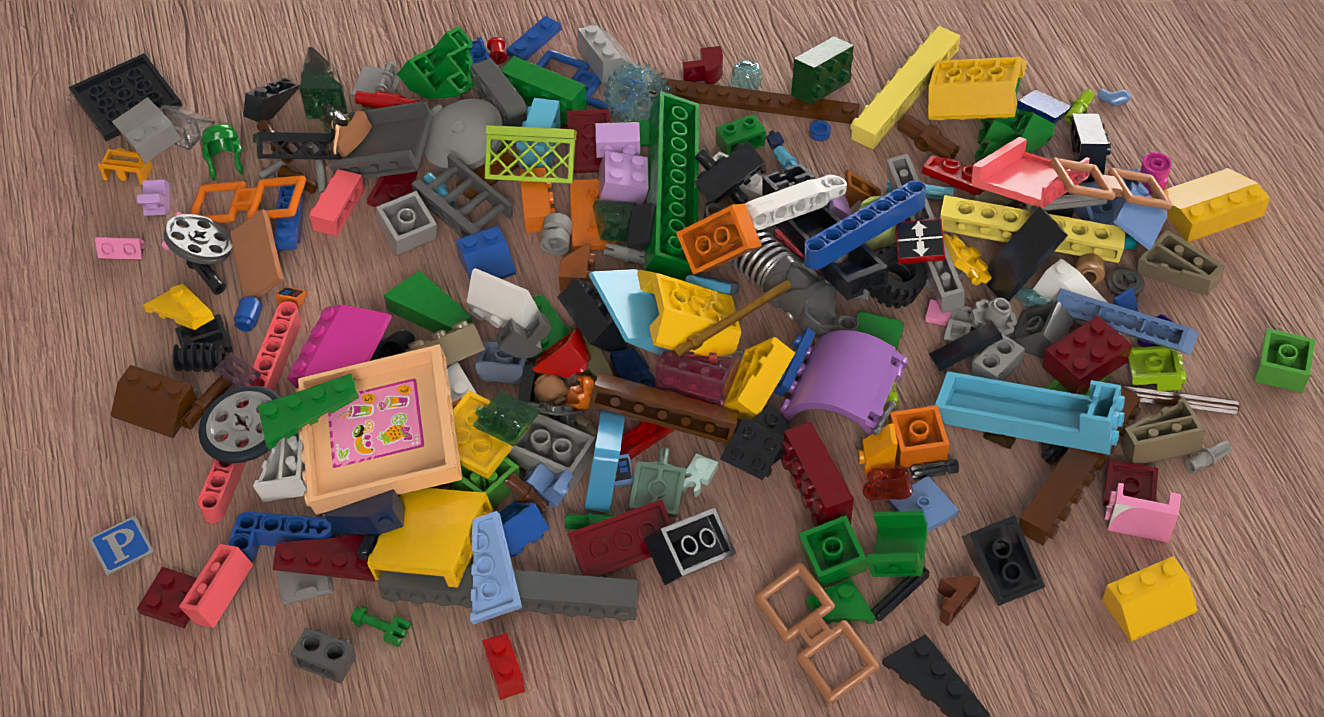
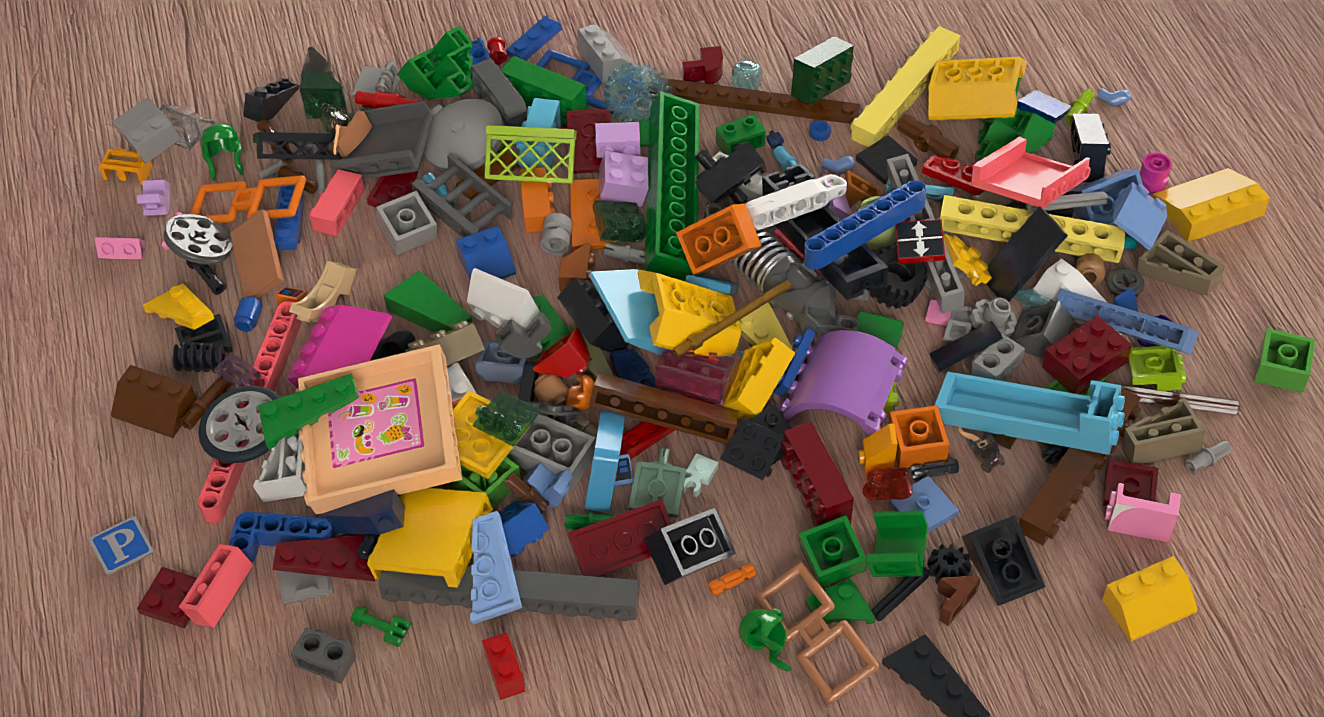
(119, 90): black plate -> none
(334, 281): none -> tan arch
(641, 226): black slope -> none
(732, 579): none -> orange axle
(761, 326): none -> light yellow wing
(765, 629): none -> green hair
(838, 166): none -> medium blue arm
(875, 157): none -> black tile
(891, 405): dark grey hinge -> none
(948, 563): none -> black gear
(985, 450): none -> clear smoke animal
(1111, 184): nougat bar -> none

